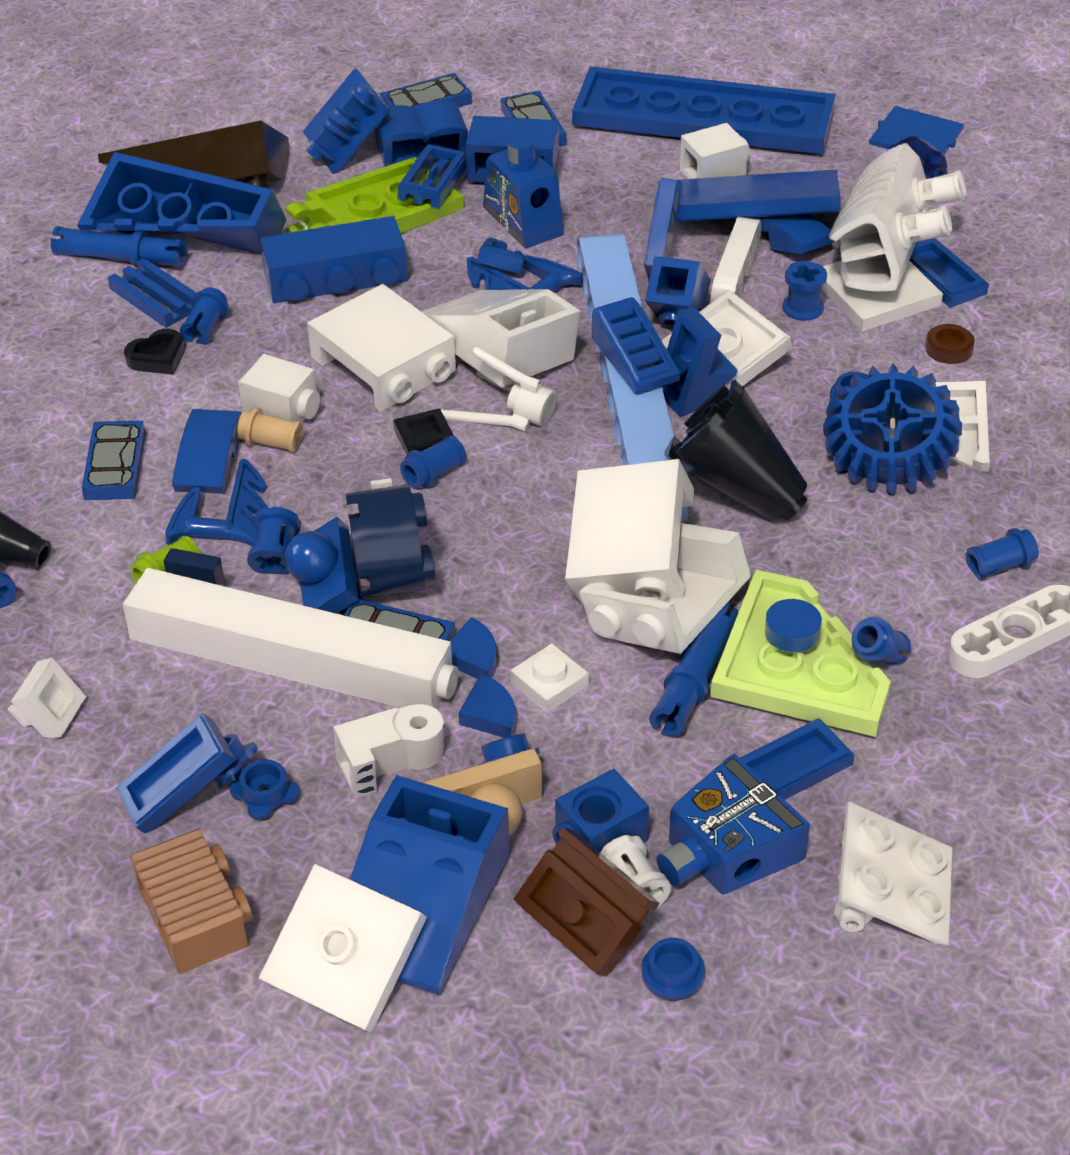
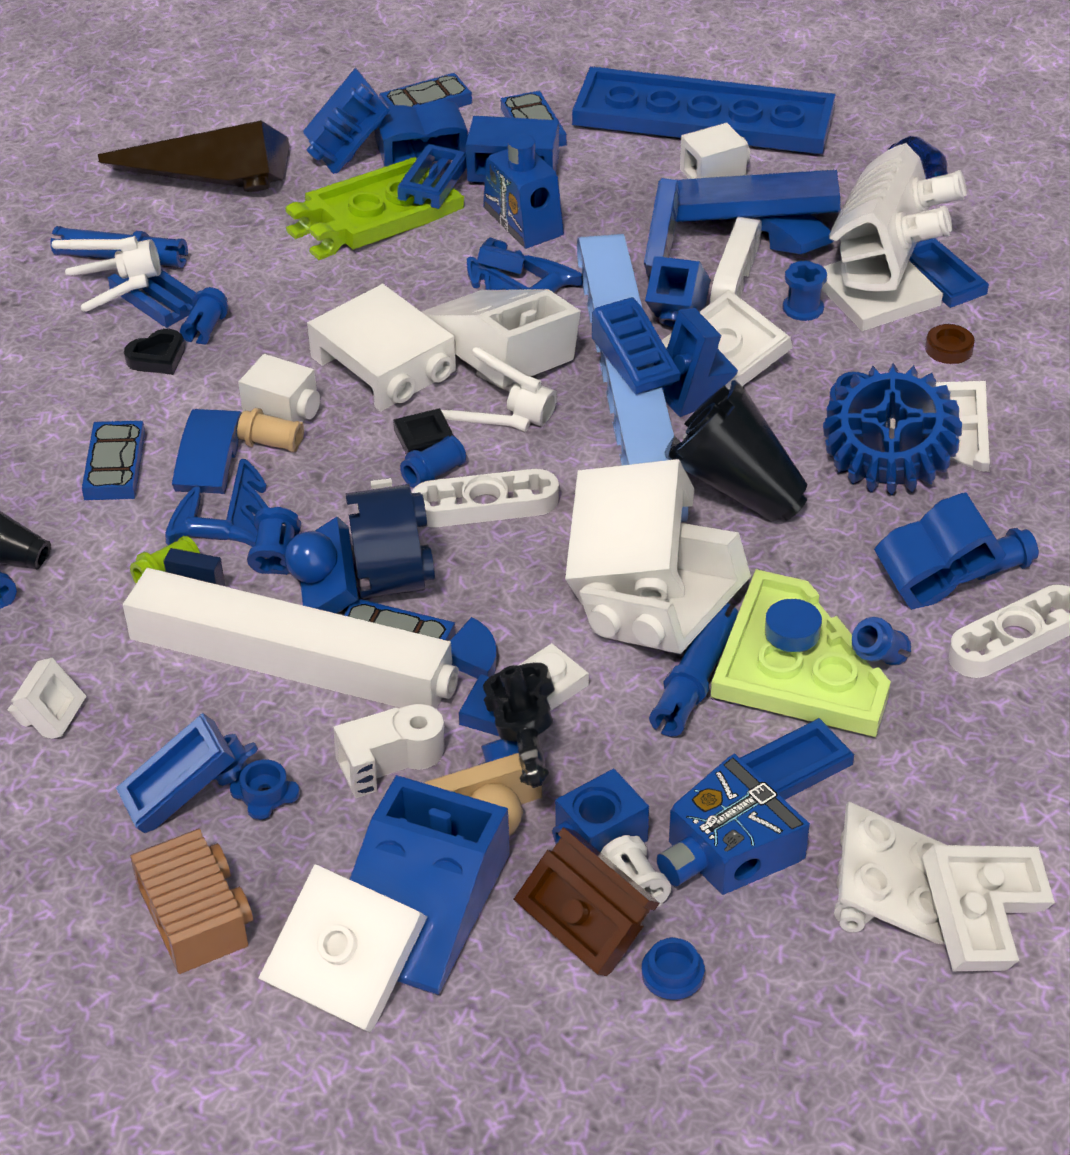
(134, 260): none -> white plant
(164, 197): blue wedge -> none
(334, 259): blue brick -> none
(495, 484): none -> white beam
(522, 713): none -> black piece
(906, 122): blue piece -> none
(939, 551): none -> blue brick
(975, 891): none -> white plate

